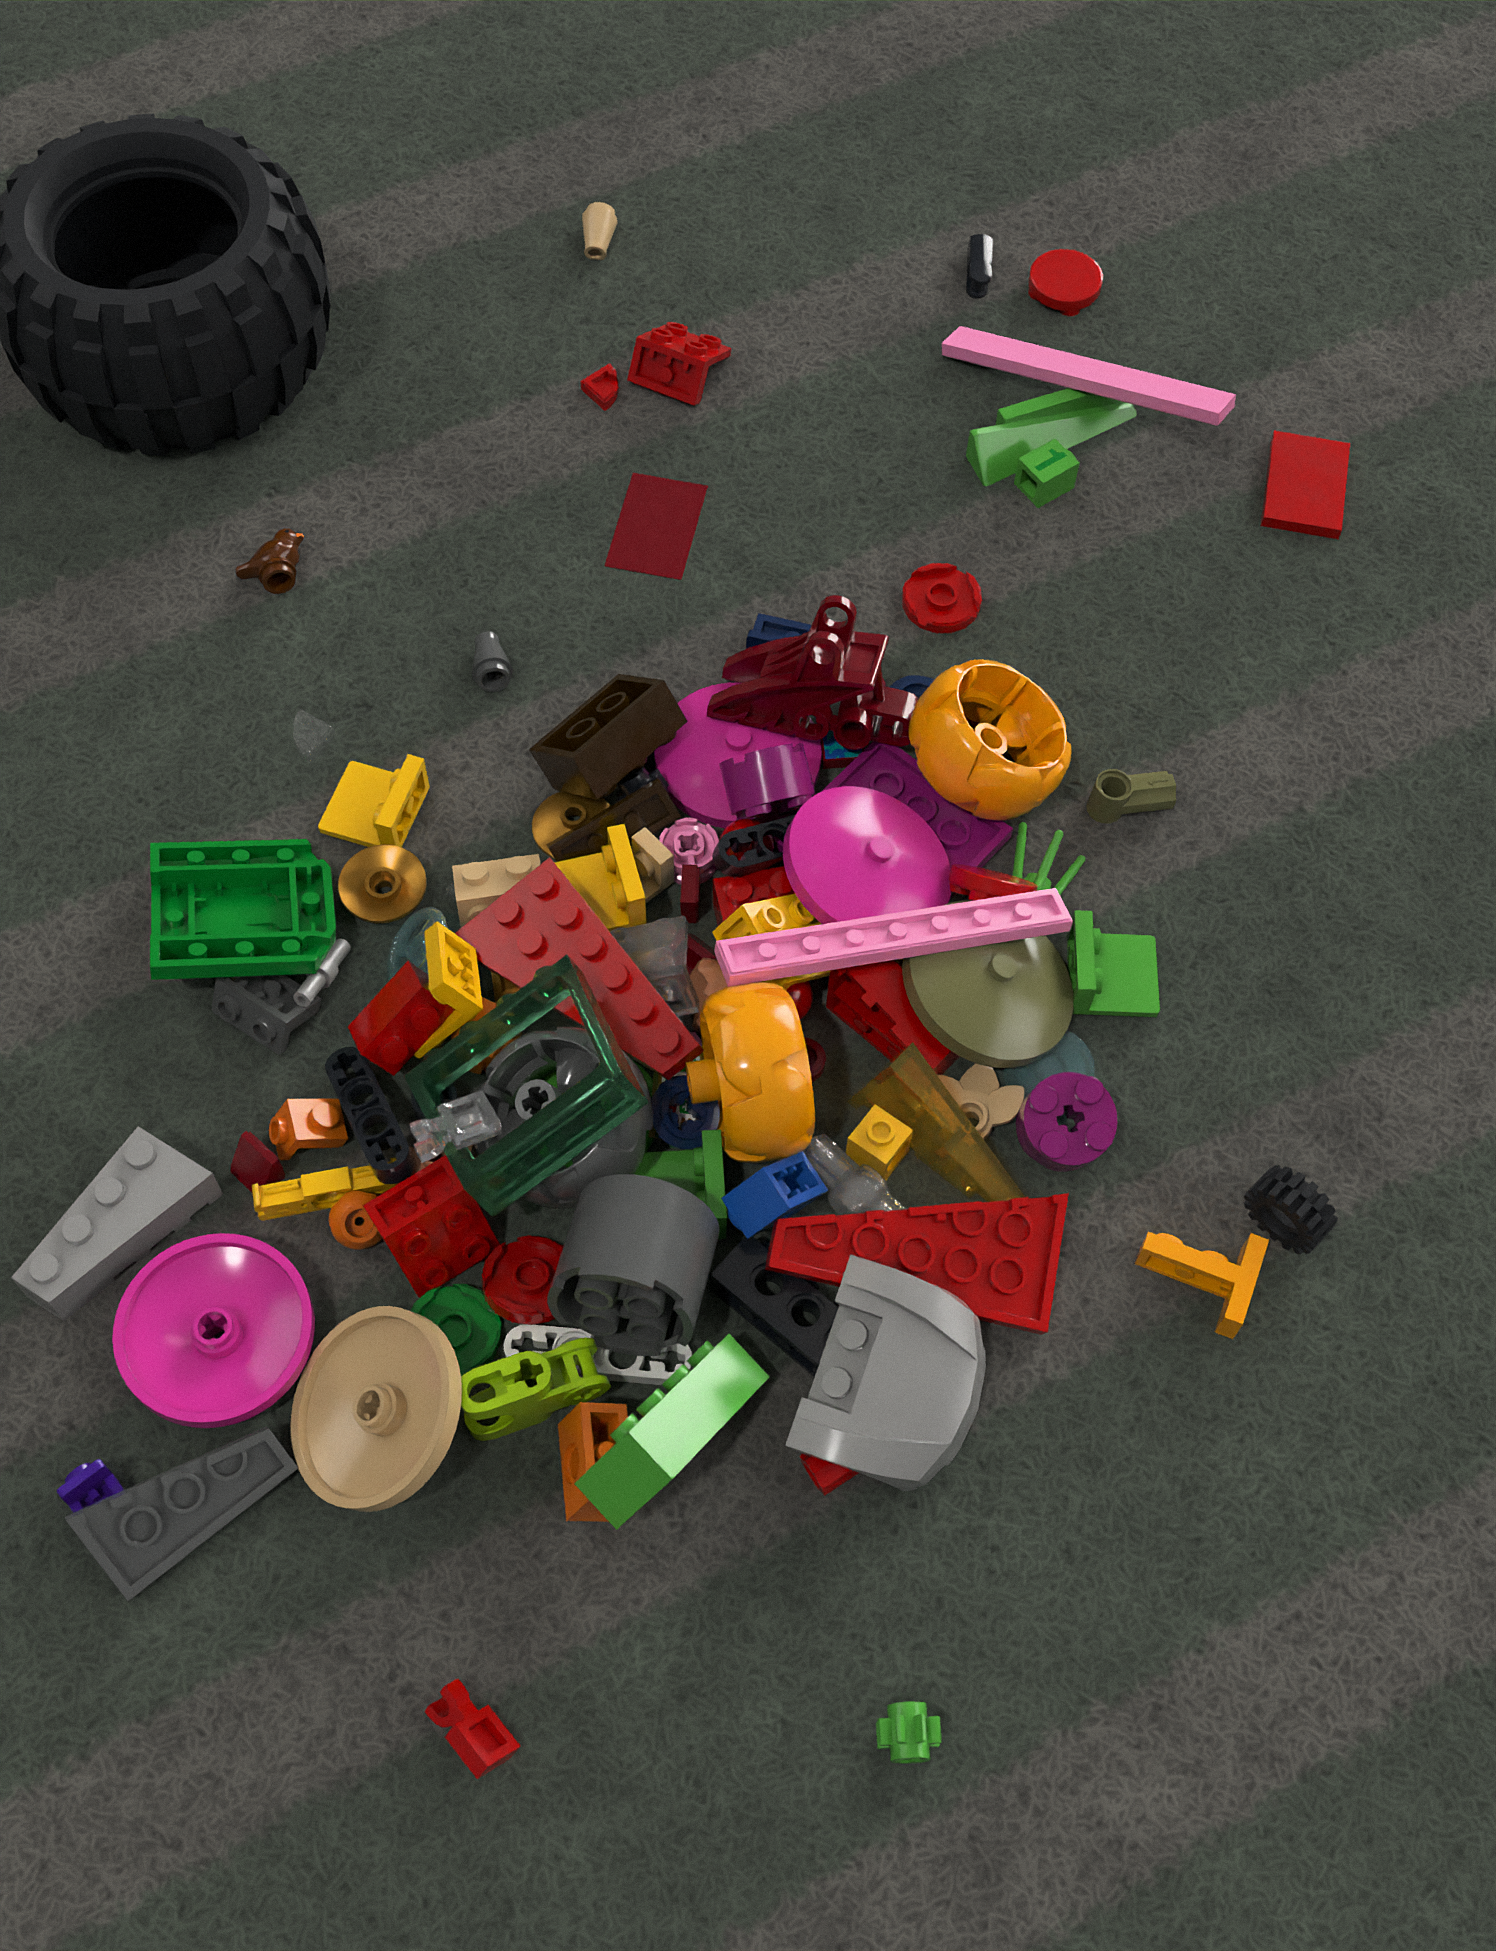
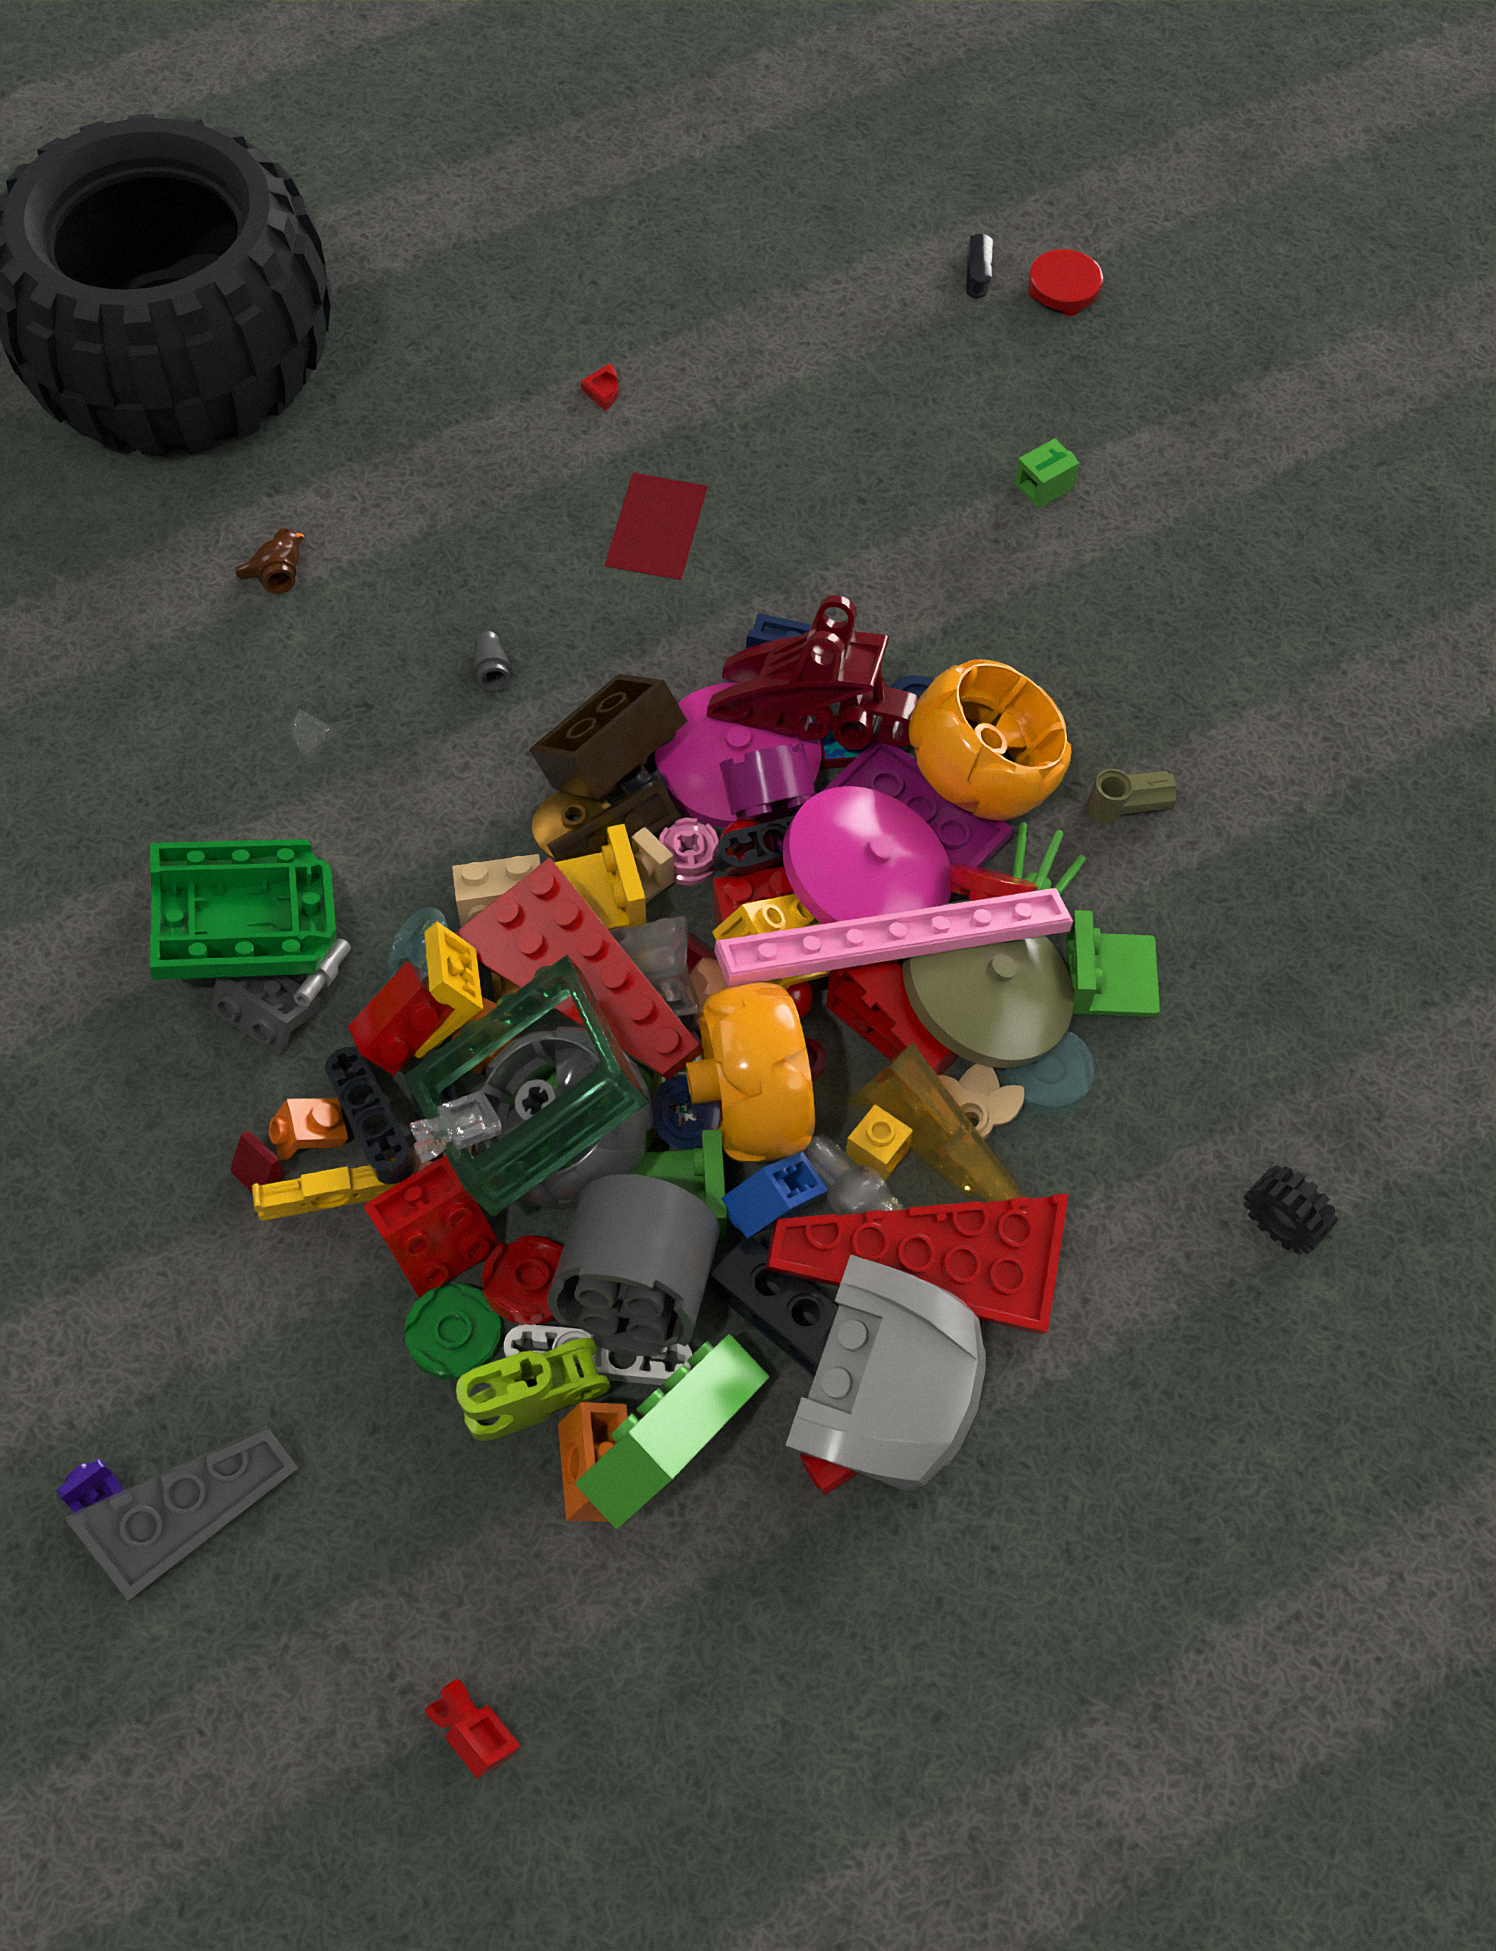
(114, 1222): light grey wedge -> none
(187, 1297): dark pink dish -> none
(343, 1224): orange plate -> none
(376, 804): yellow bracket -> none
(376, 1409): tan dish -> none
(379, 868): pearl gold dish -> none
(598, 228): tan cone -> none
(675, 361): red bracket -> none
(690, 893): dark red tile -> none
(908, 1732): bright green gear -> none
(945, 608): red tile -> none
(1022, 427): bright green wedge -> none
(1080, 1099): magenta brick -> none
(1089, 375): bright pink tile -> none
(1209, 1272): light orange bracket -> none
(1305, 484): red tile -> none

